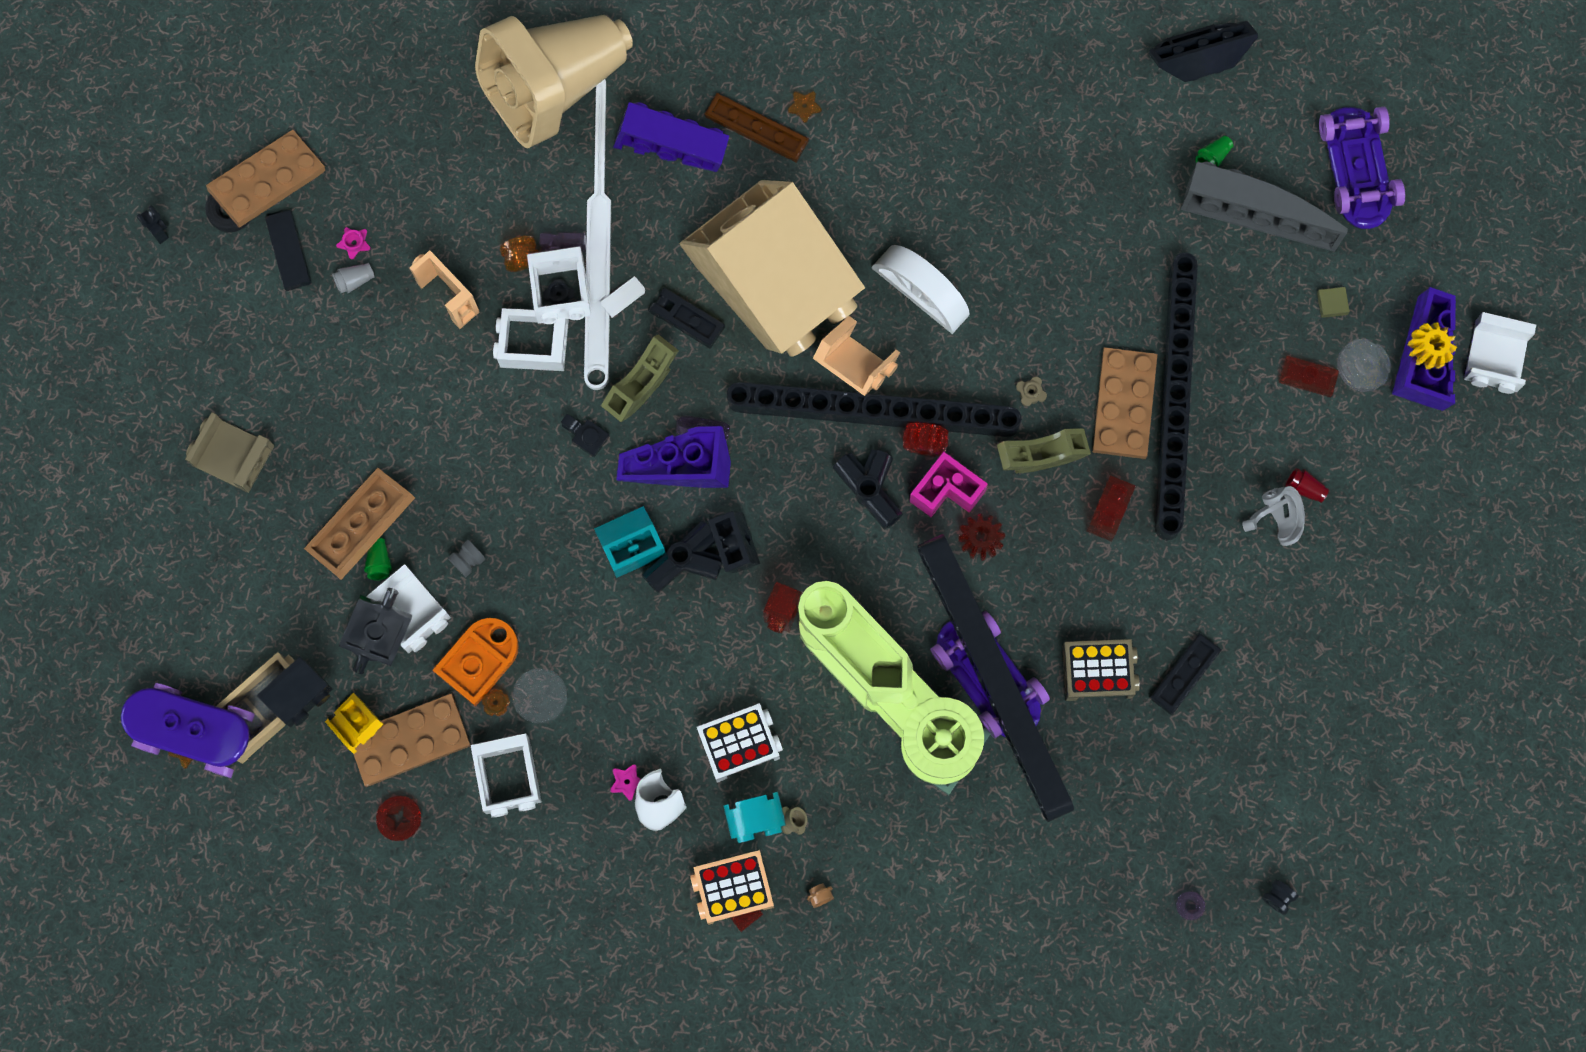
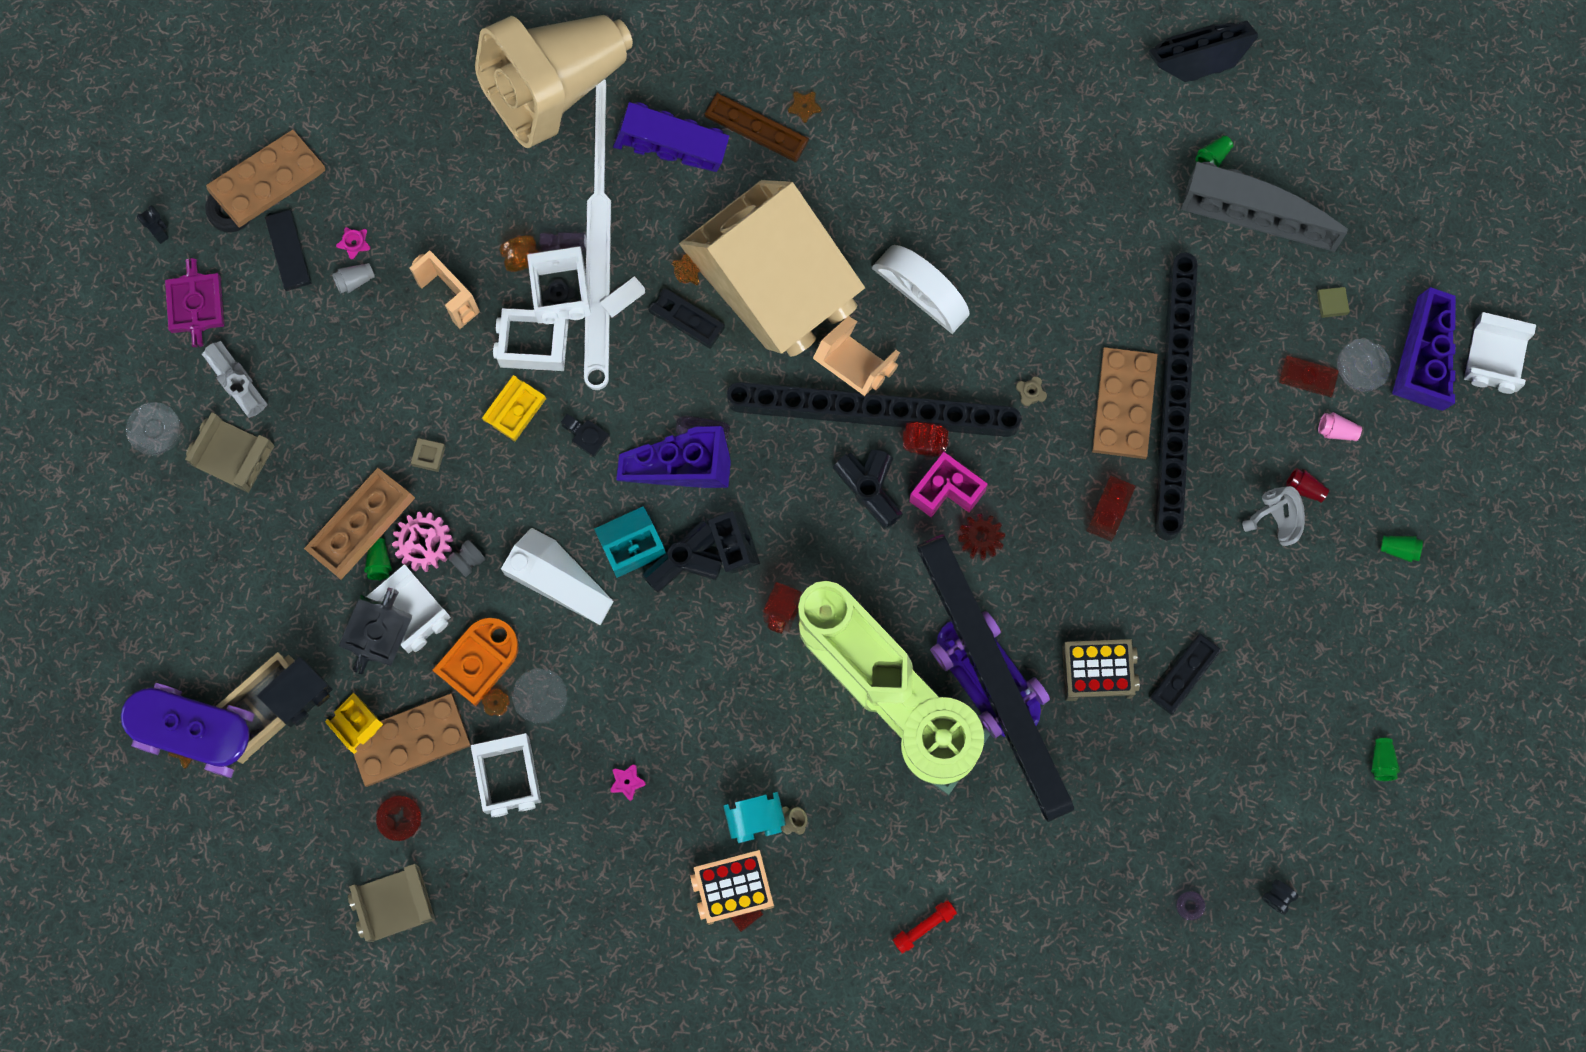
(153, 428): none -> clear tile
(194, 303): none -> magenta plate
(234, 379): none -> light grey piece
(391, 904): none -> dark tan panel
(413, 545): none -> bright pink gear
(428, 455): none -> dark tan plate
(514, 408): none -> yellow plate
(552, 572): none -> white wedge
(642, 380): olive arch -> none
(662, 812): white piece -> none
(681, 272): none -> clear orange plate
(739, 741): panel -> none
(820, 895): medium nougat plate -> none
(904, 941): none -> red bar
(1044, 452): olive arch -> none
(1337, 427): none -> bright pink cone
(1359, 165): dark purple piece -> none
(1385, 761): none -> green cone
(1403, 547): none -> green cone
(1432, 346): yellow gear -> none

